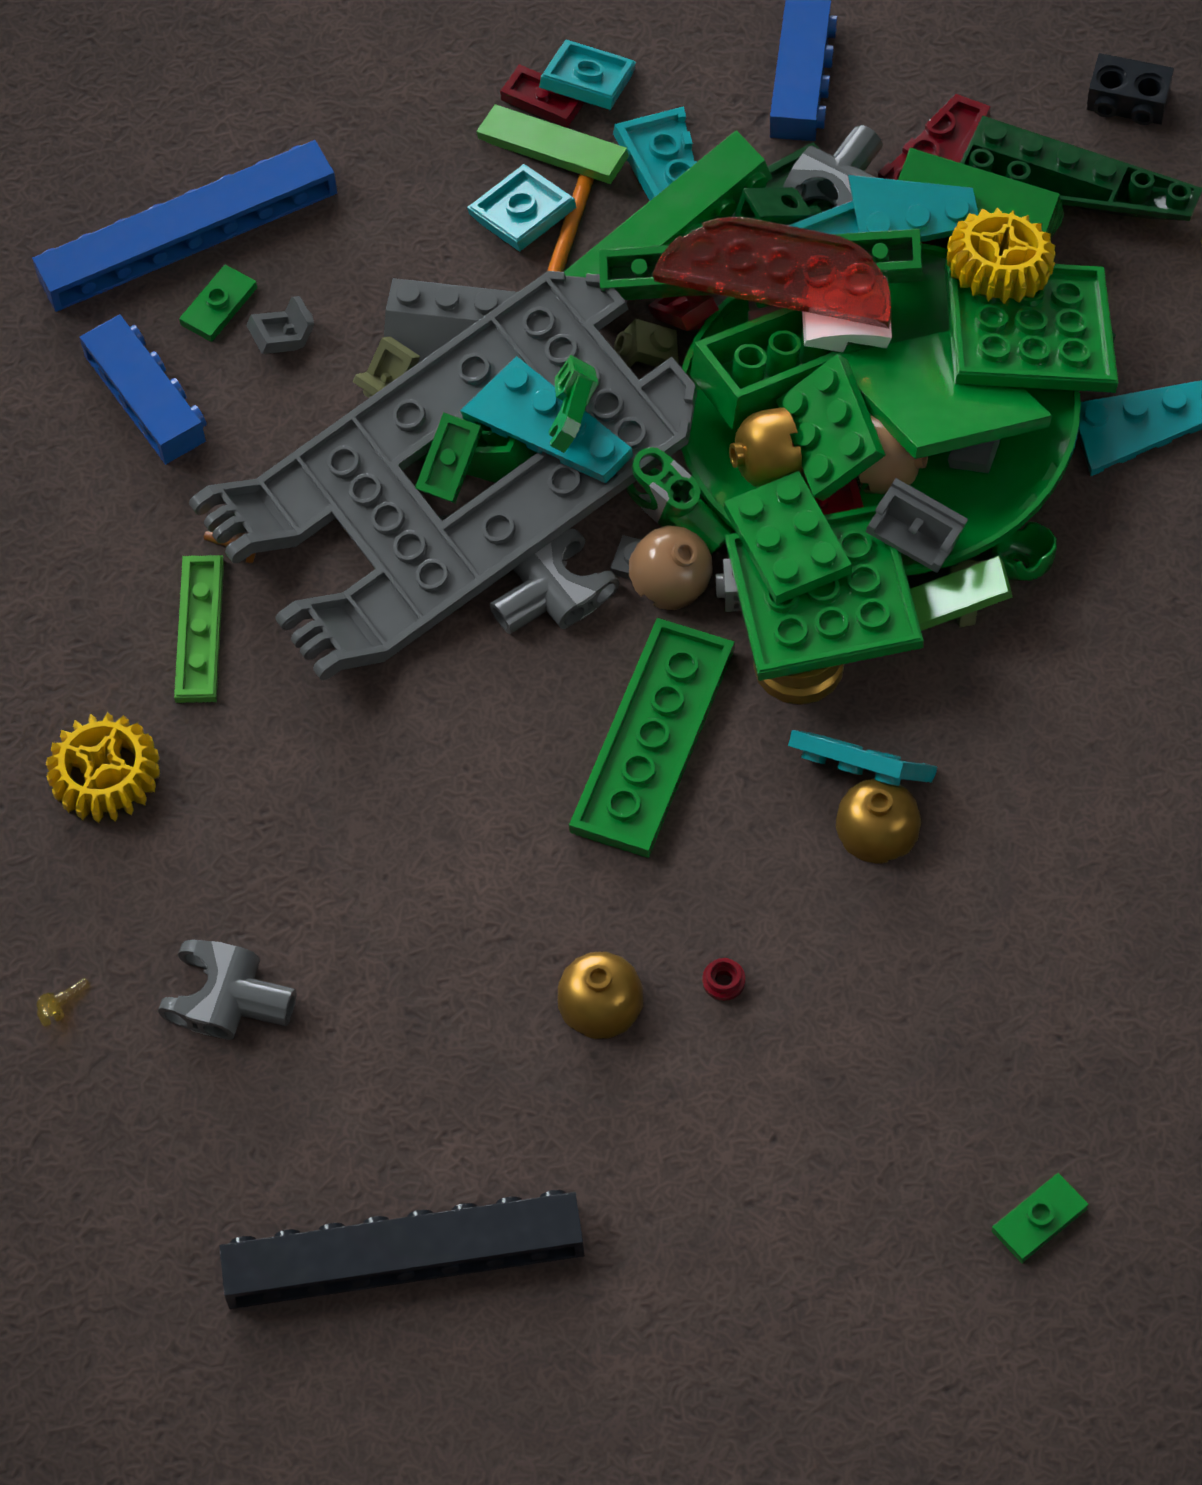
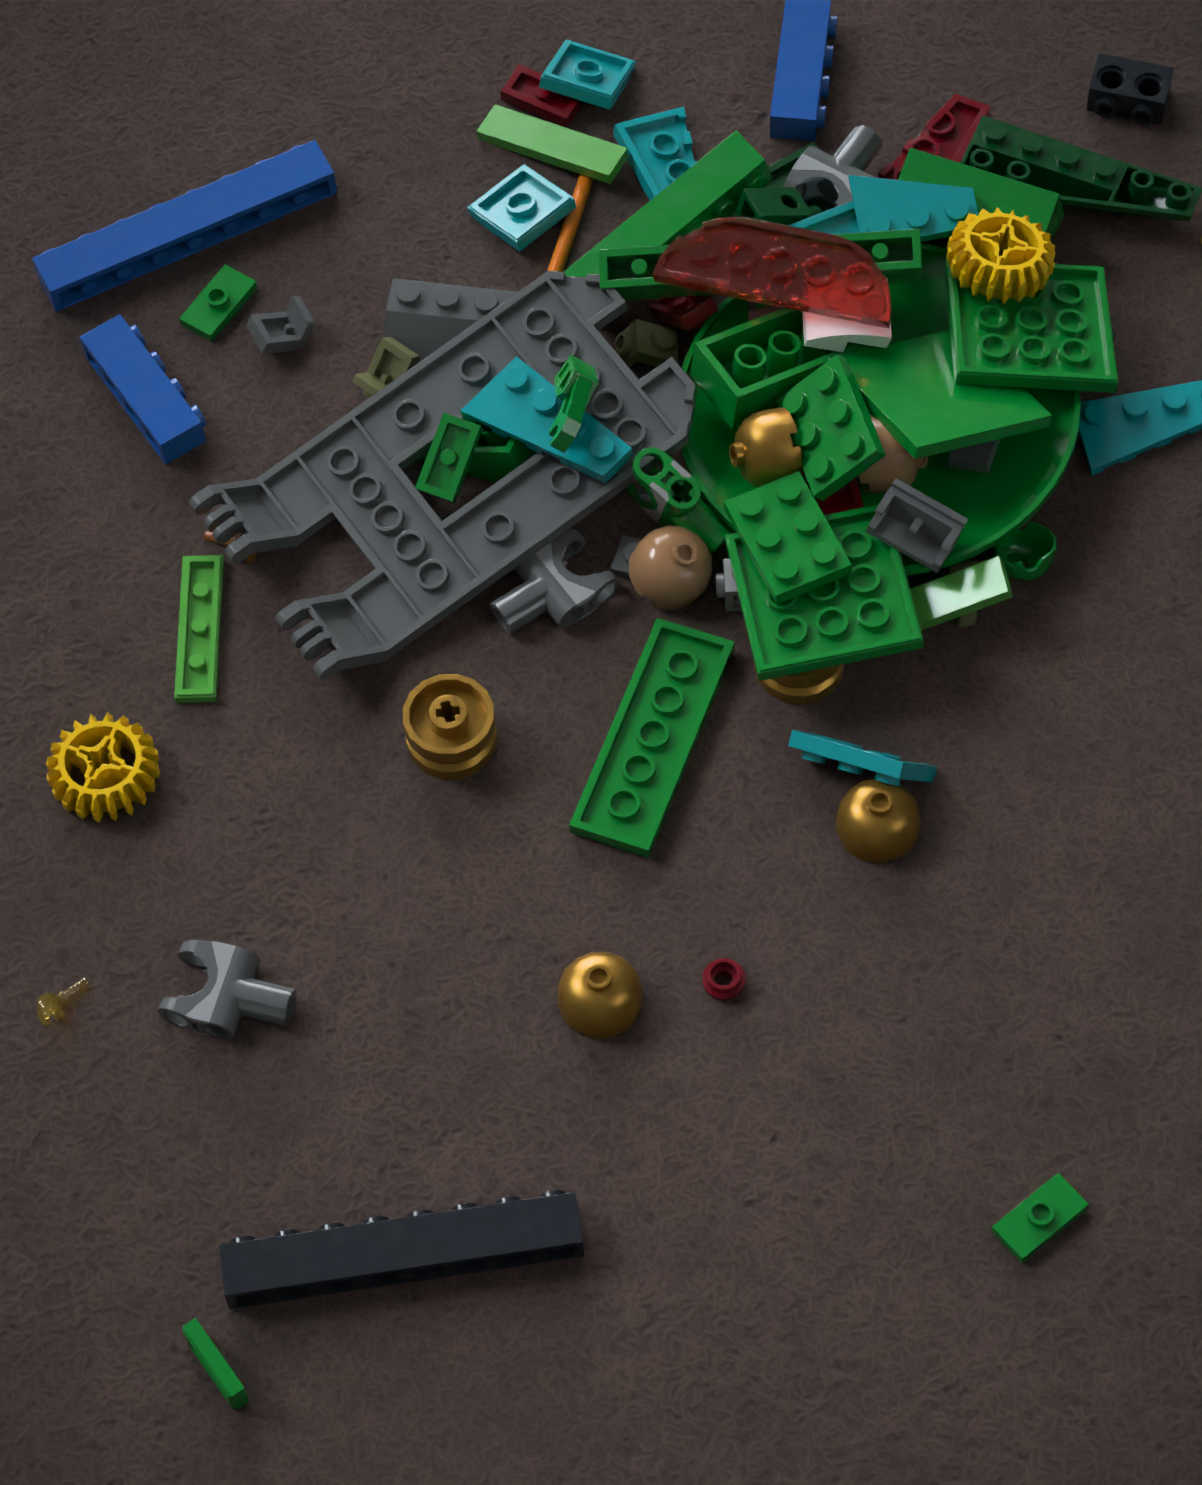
(215, 1364): none -> green tile
(450, 726): none -> pearl gold wheel

